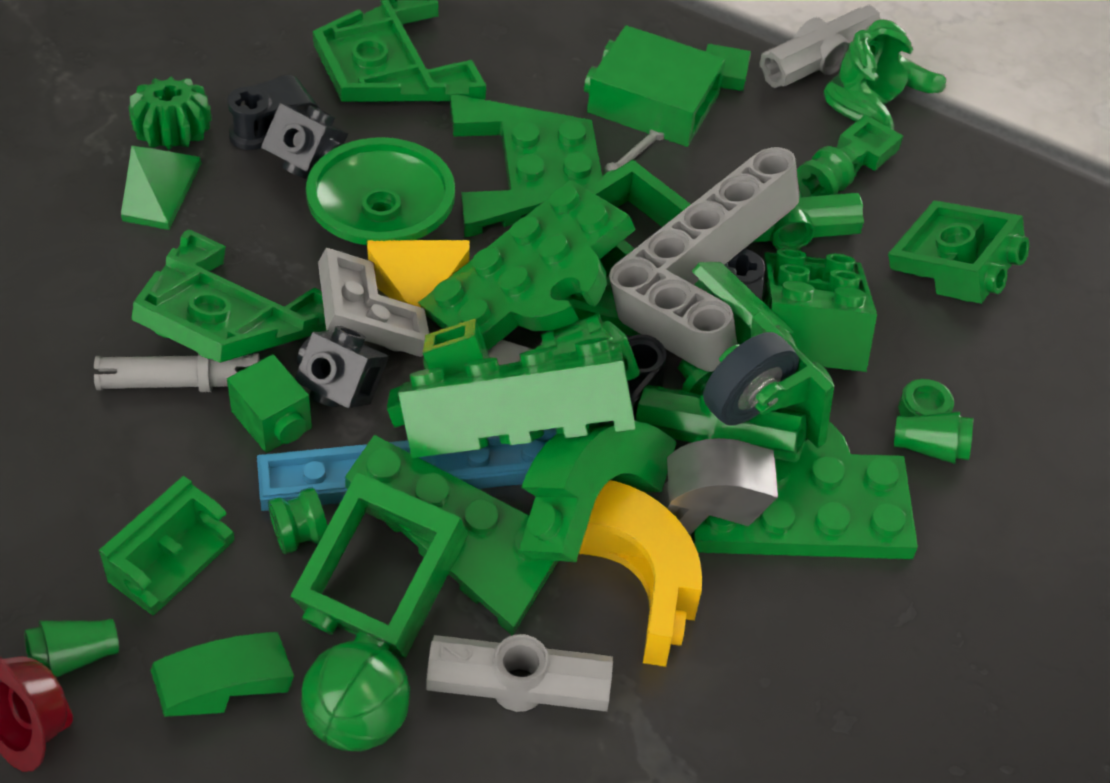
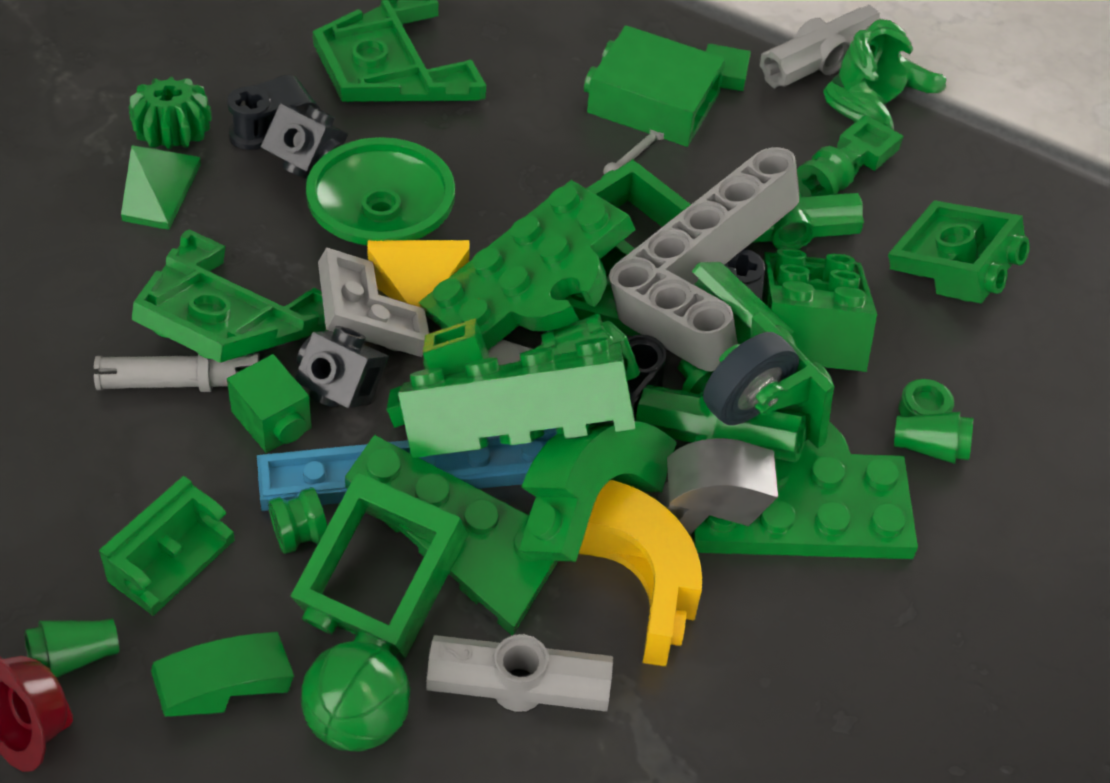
(539, 152): green wing -> none

